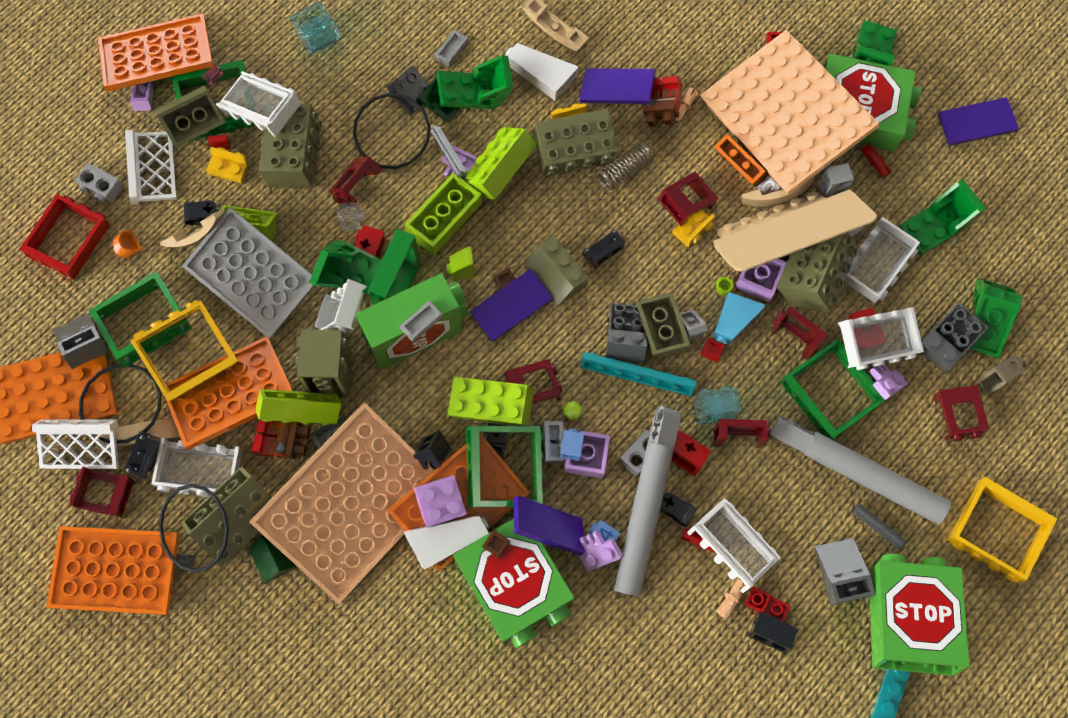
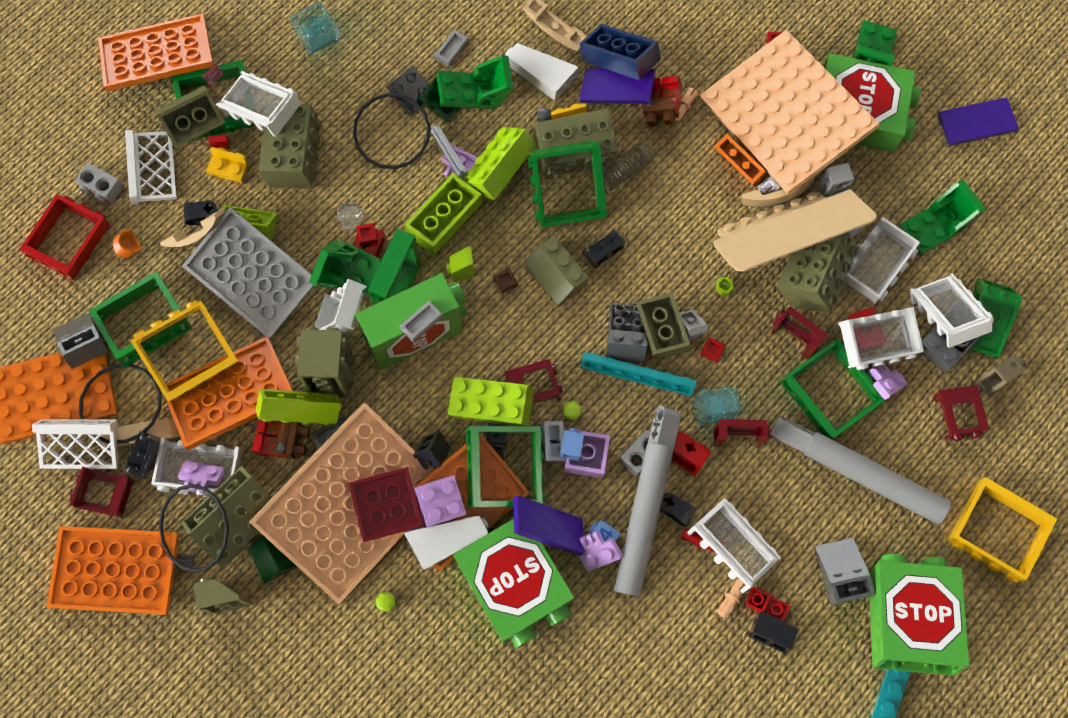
(142, 96): lavender slope -> none
(200, 474): none -> lavender hinge
(218, 597): none -> olive slope
(363, 166): dark red window -> none
(367, 234): none -> red tile
(385, 504): none -> dark red plate
(386, 602): none -> lime tile
(496, 544): reddish brown tile -> none
(511, 305): dark purple tile -> none
(544, 114): none -> dark grey hinge
(572, 216): none -> green window
(620, 51): none -> dark blue brick
(679, 205): dark red window -> none
(693, 229): yellow bracket -> none
(735, 317): medium azure slope -> none
(762, 279): lavender brick -> none
(876, 160): red pin -> none
(879, 526): dark grey axle -> none
(953, 310): none -> white window

